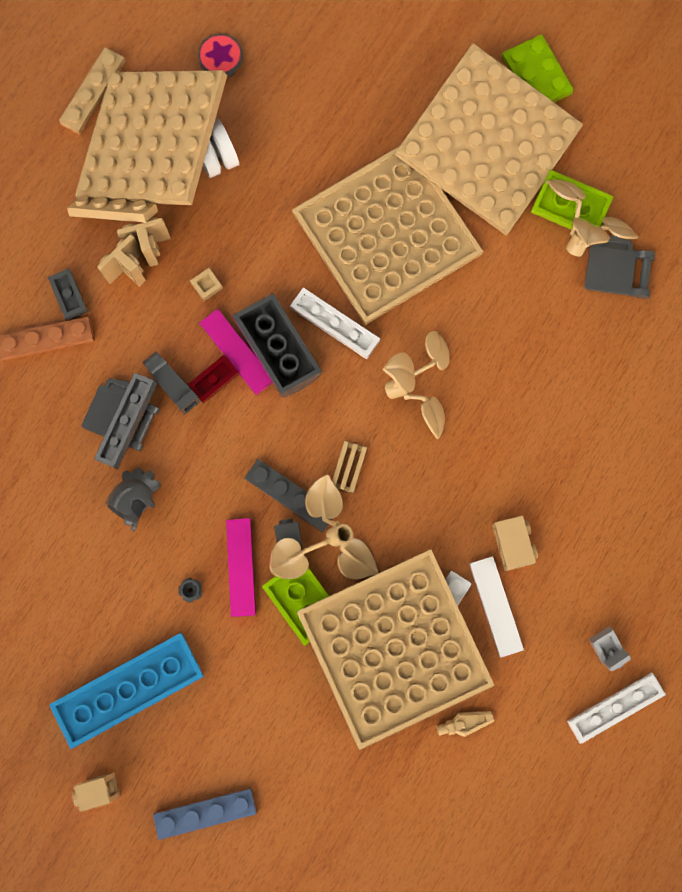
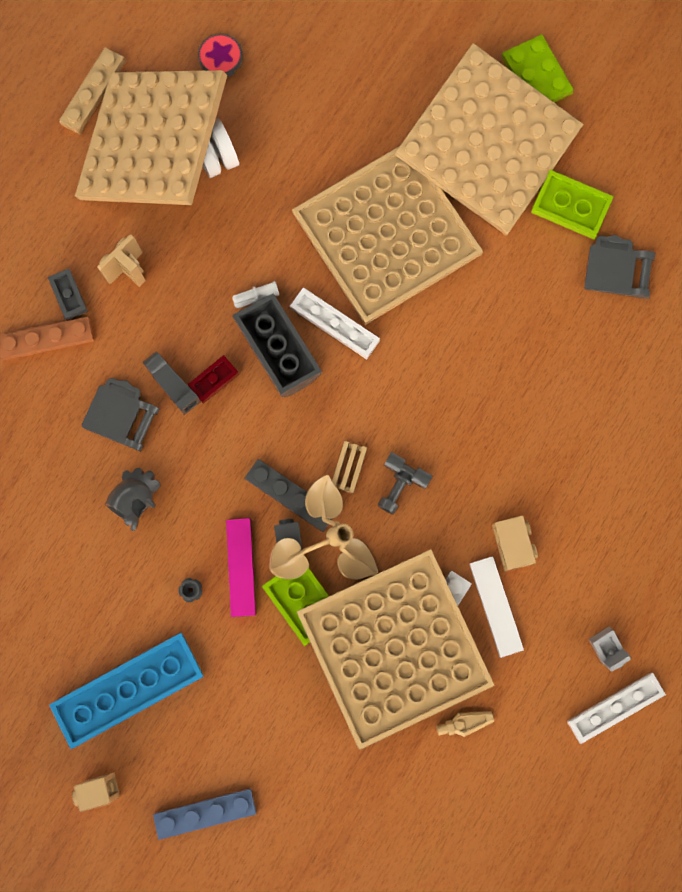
(112, 209): tan plate -> none
(126, 421): dark grey plate -> none
(147, 236): tan bracket -> none
(206, 284): tan plate -> none
(236, 351): dark pink tile -> none
(254, 295): none -> white axle
(402, 372): tan plant -> none
(405, 476): none -> dark grey bar
(583, 232): tan plant -> none

